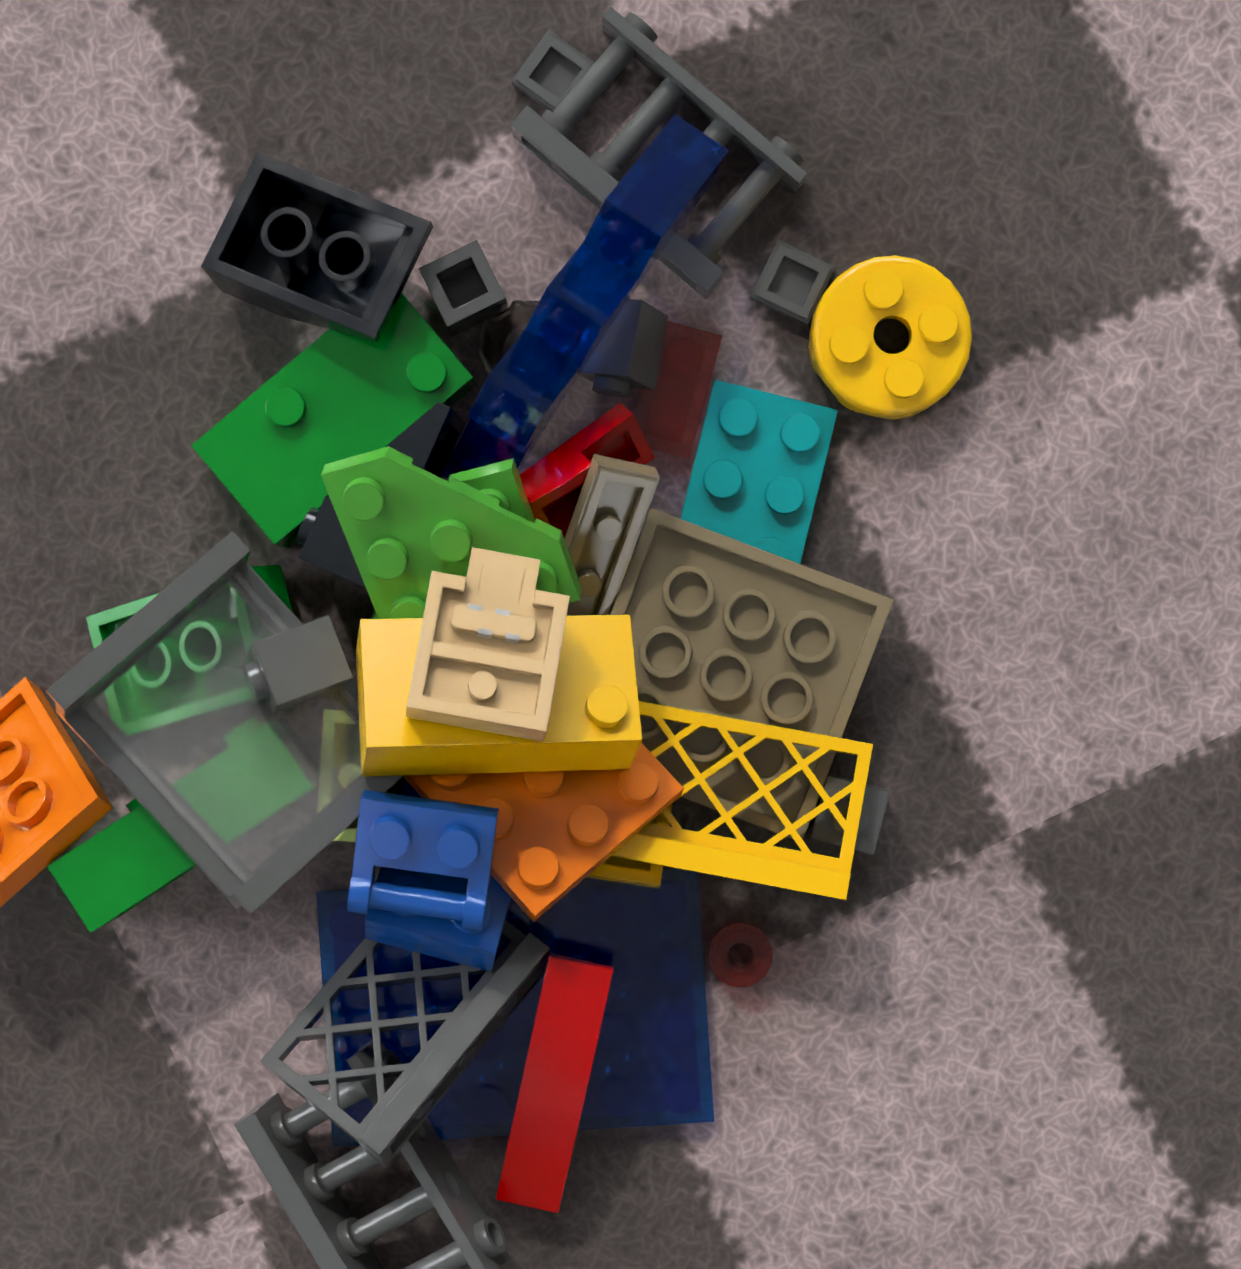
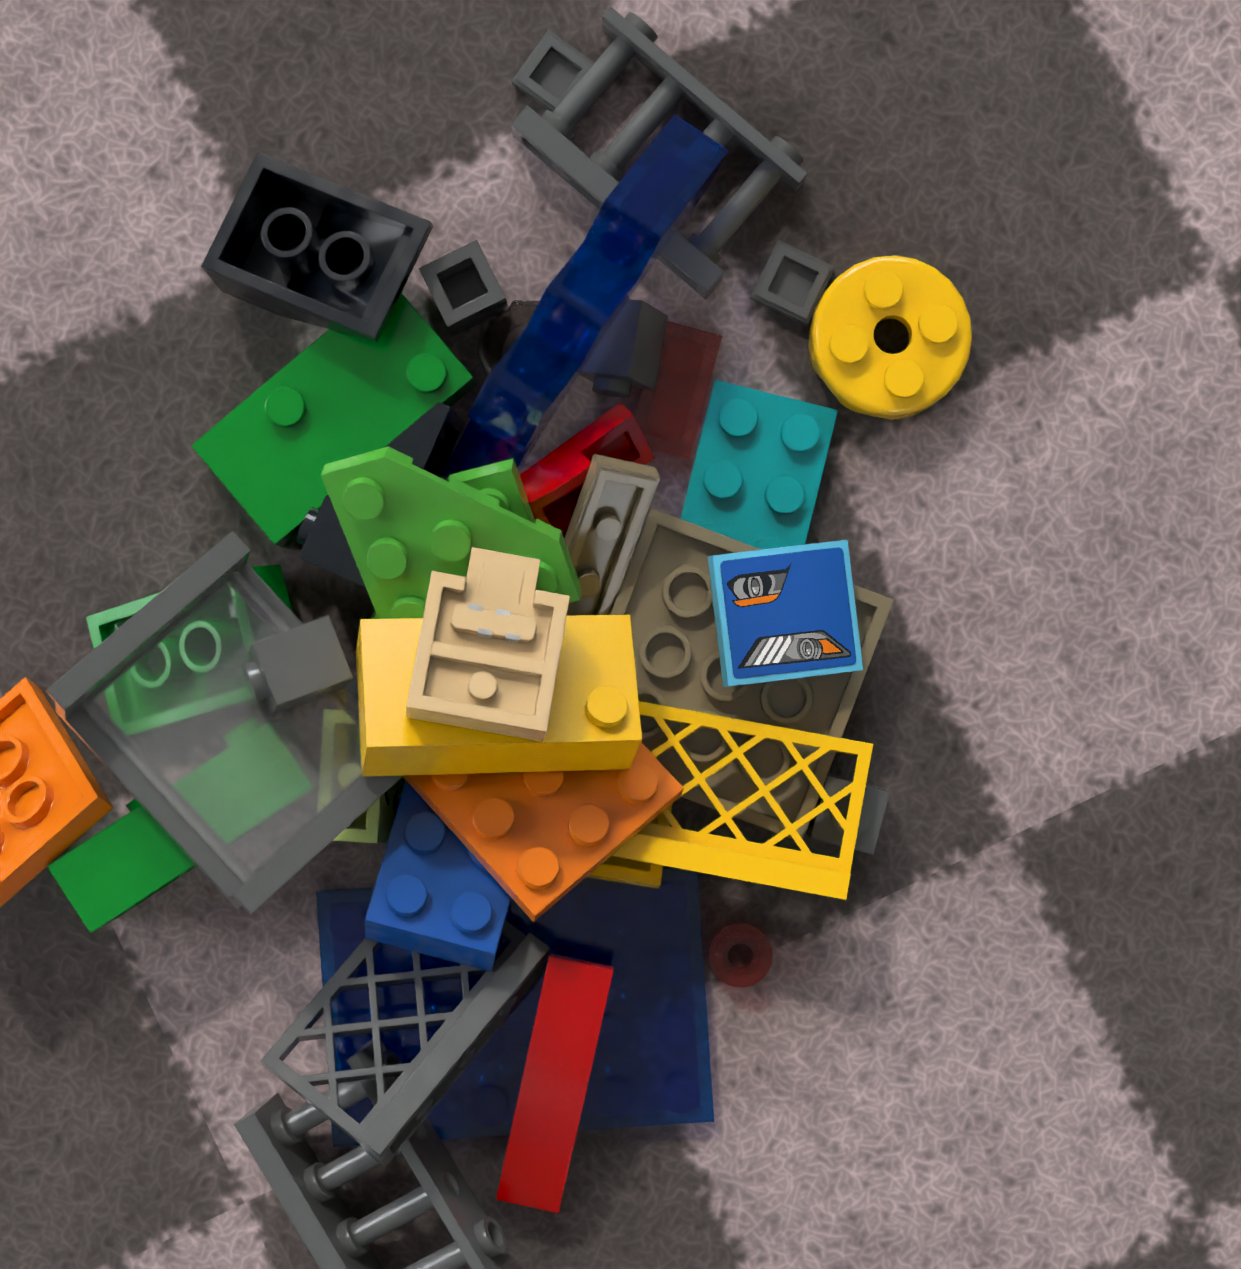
(427, 839): blue plate -> none
(785, 613): none -> slope

